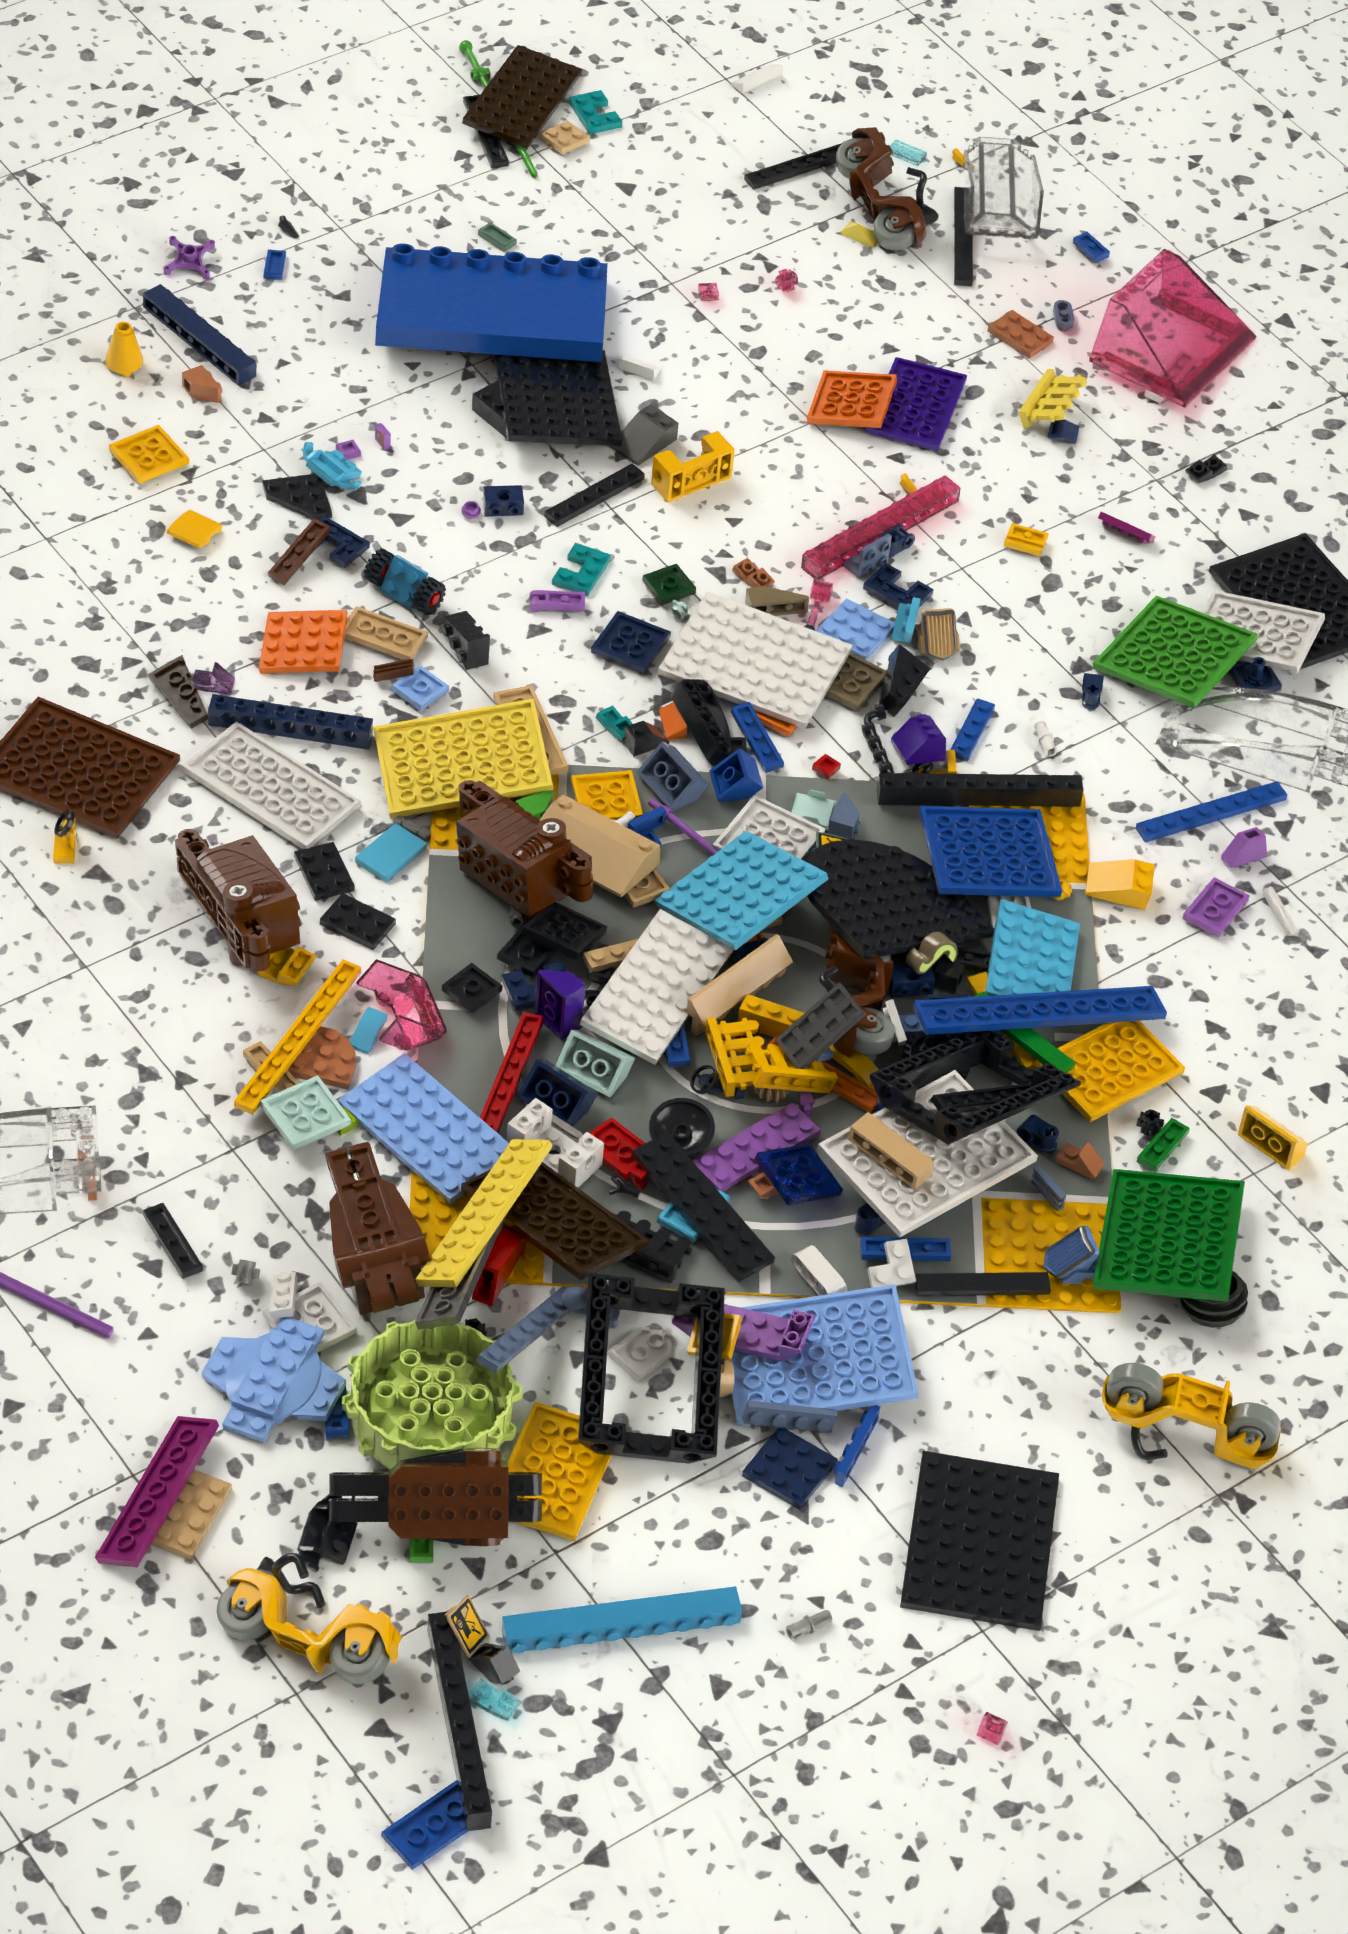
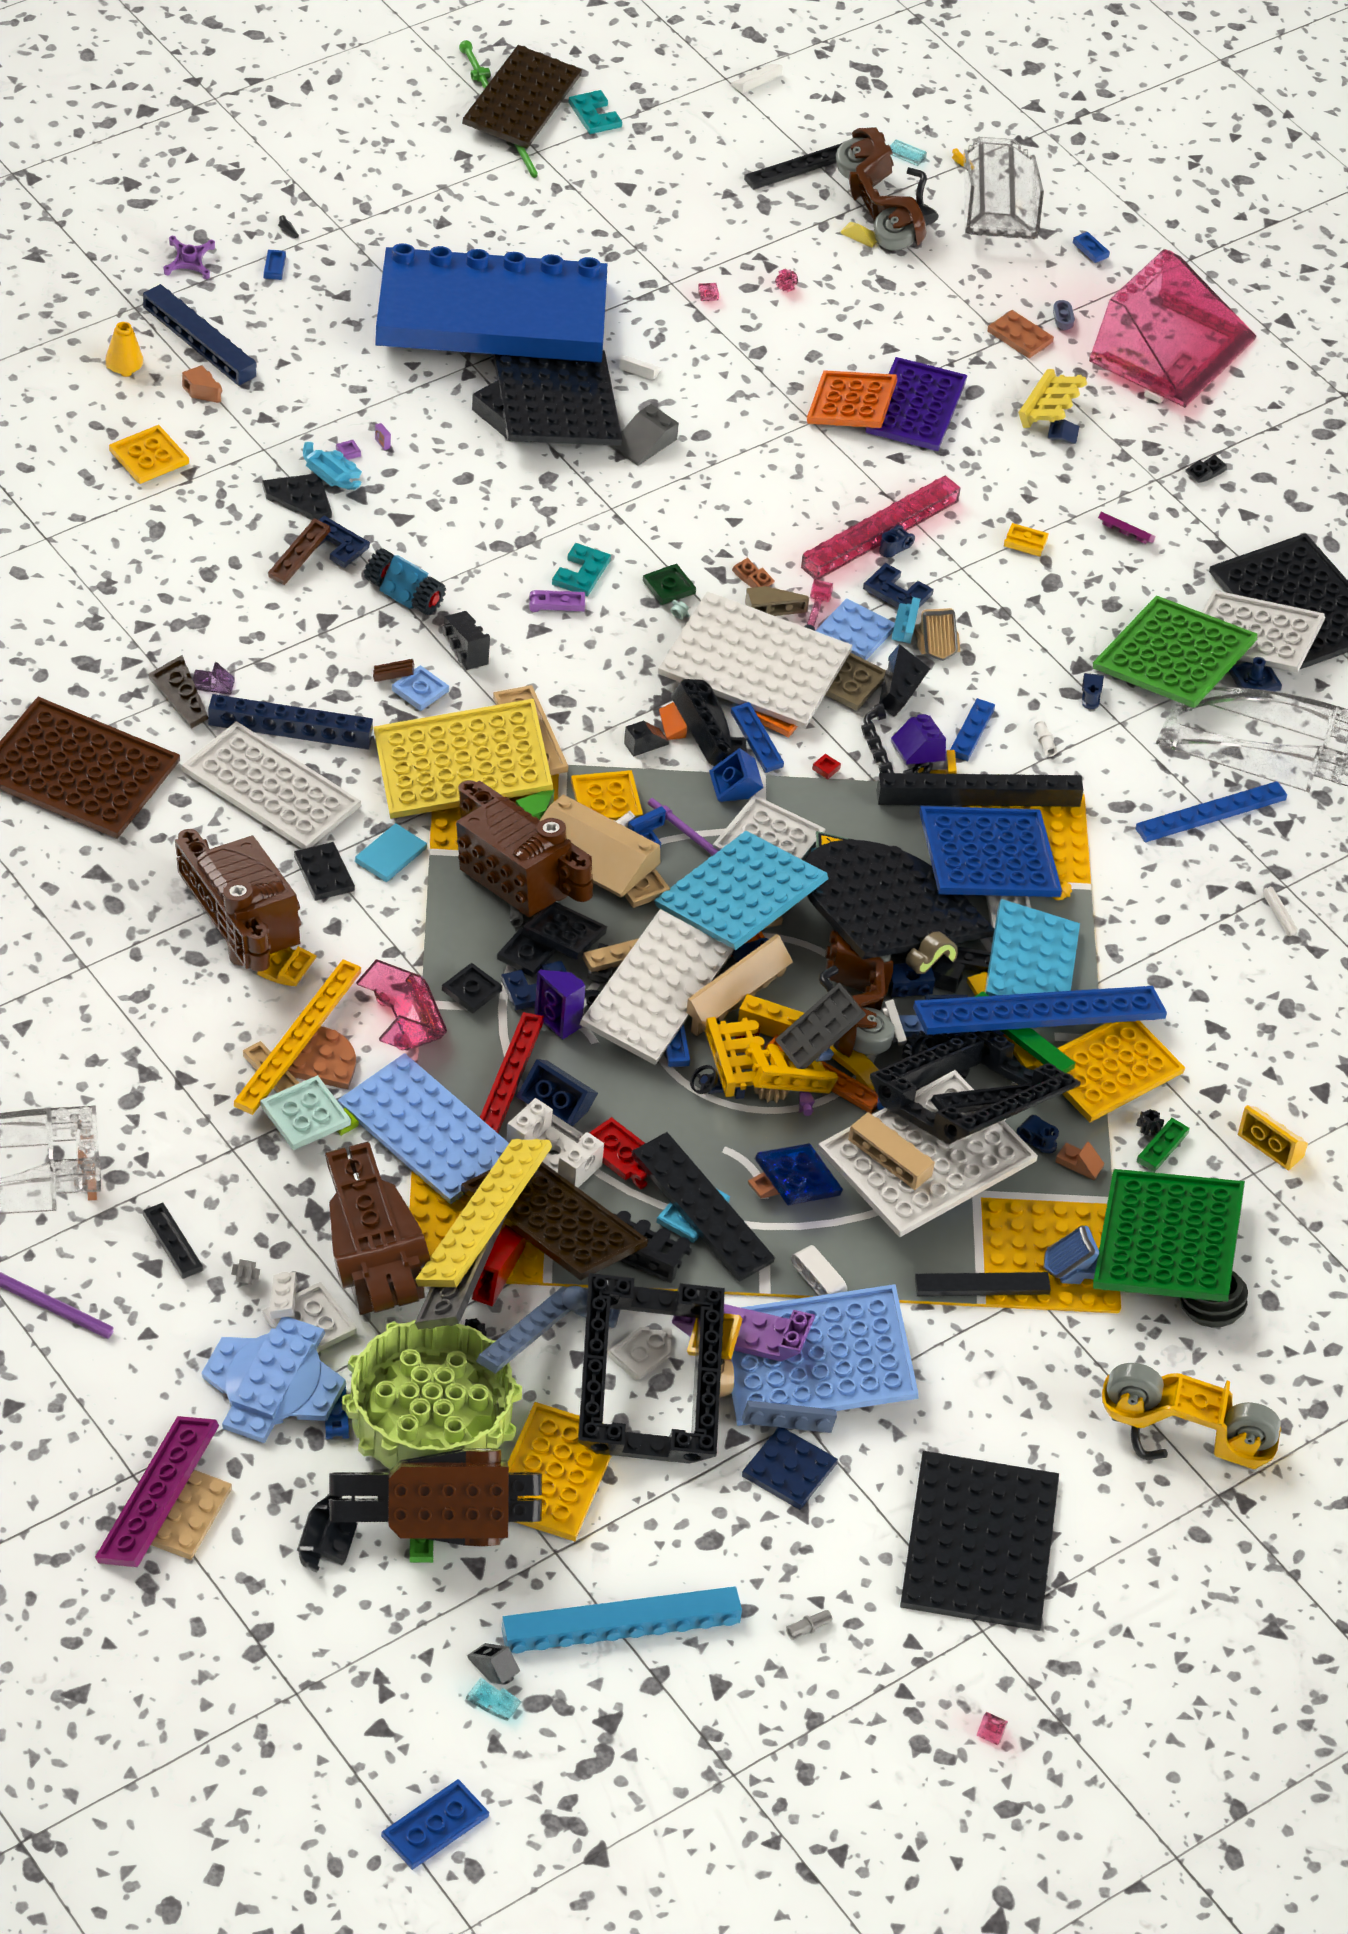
(65, 838): yellow piece -> none
(194, 529): yellow slope -> none
(303, 641): orange plate -> none
(354, 1642): piece -> none
(357, 921): black plate -> none
(367, 1030): medium azure slope -> none
(384, 634): tan plate -> none
(412, 827): light grey axle -> none
(459, 1723): black brick -> none
(467, 1626): piece -> none
(471, 510): medium lavender plate -> none
(491, 145): black tile -> none
(497, 237): sand green tile -> none
(503, 500): dark blue brick -> none
(564, 137): tan plate -> none
(594, 495): black plate -> none
(594, 1062): light aqua slope -> none
(613, 722): teal slope -> none
(622, 1187): black bar -> none
(630, 642): dark blue plate -> none
(672, 777): sand blue slope -> none
(678, 479): yellow plate -> none
(684, 1117): black dish -> none
(735, 1159): medium lavender plate -> none
(814, 808): light aqua piece -> none
(844, 819): sand blue slope -> none
(852, 1452): blue plate -> none
(867, 1220): dark blue piece -> none
(870, 557): sand blue bracket -> none
(899, 1266): white plate -> none
(907, 484): yellow bar -> none
(920, 1248): blue plate -> none
(962, 243): black tile -> none
(1048, 1188): sand blue tile -> none
(1121, 882): yellow slope -> none
(1216, 907): medium lavender plate -> none
(1245, 848): medium lavender slope -> none

